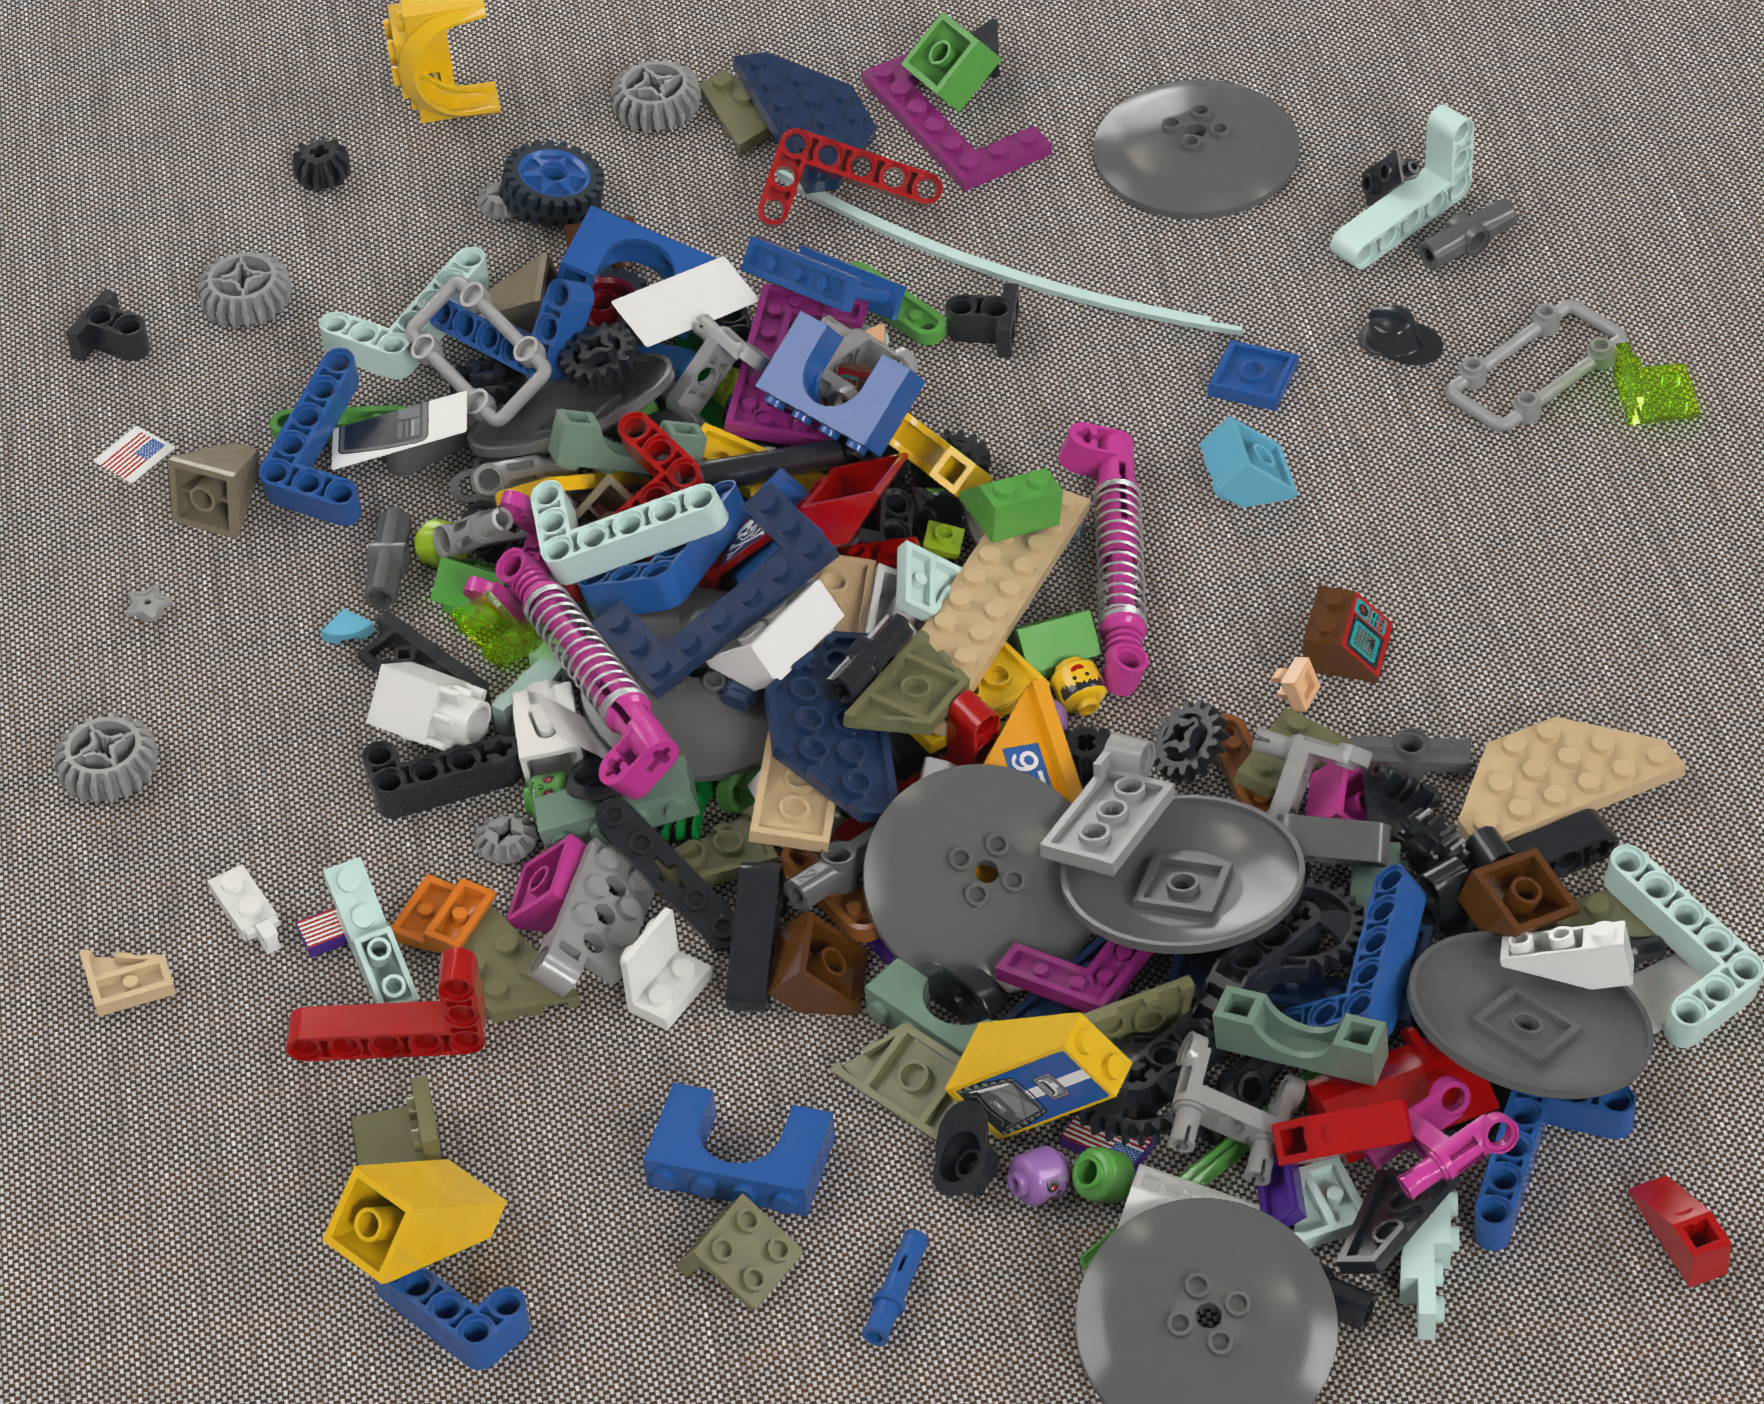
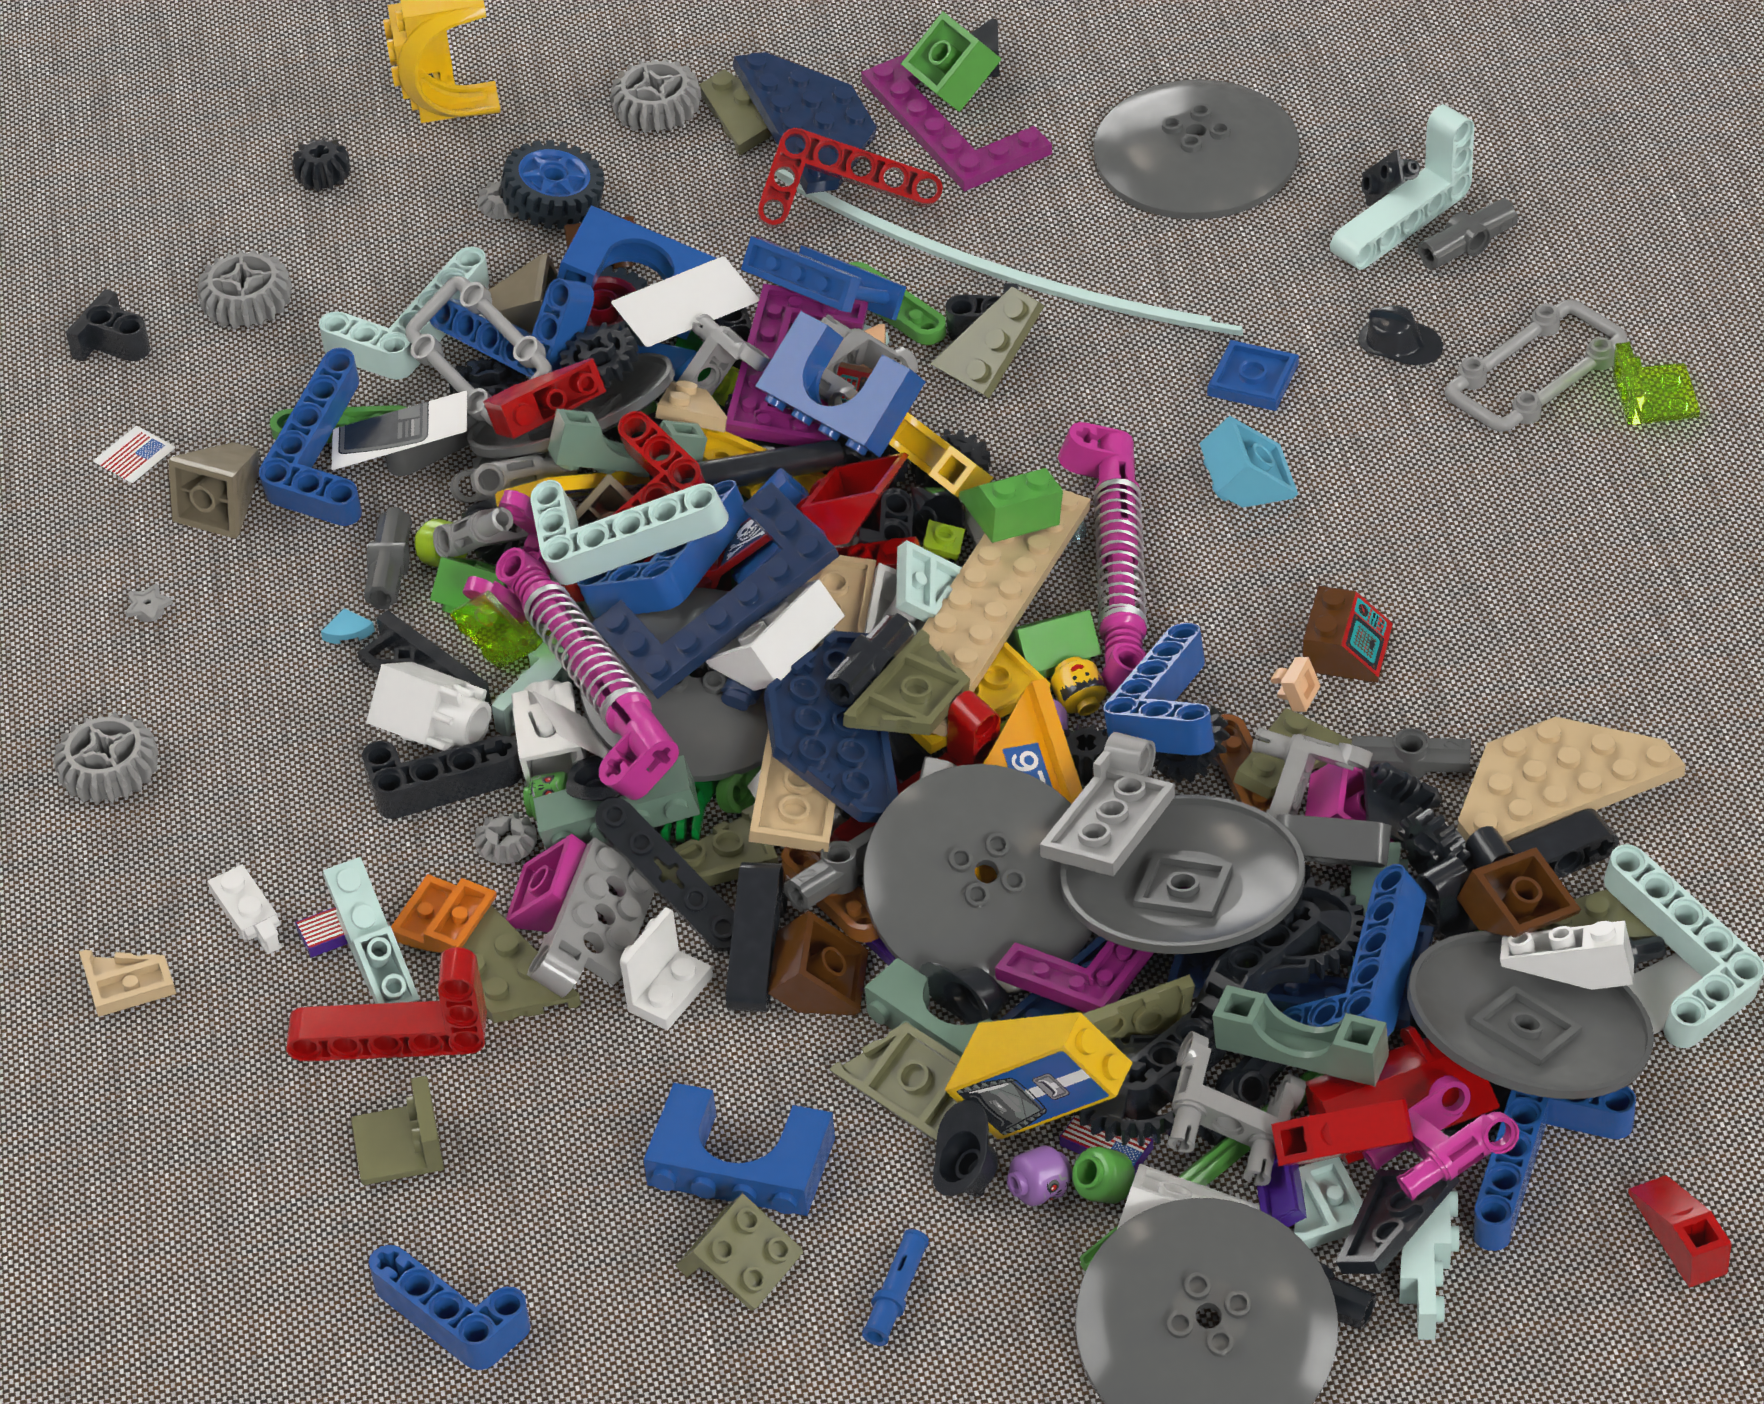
(410, 1216): yellow slope -> none
(536, 400): none -> red slope
(692, 405): none -> tan wing
(990, 343): none -> wing
(1147, 697): none -> blue beam

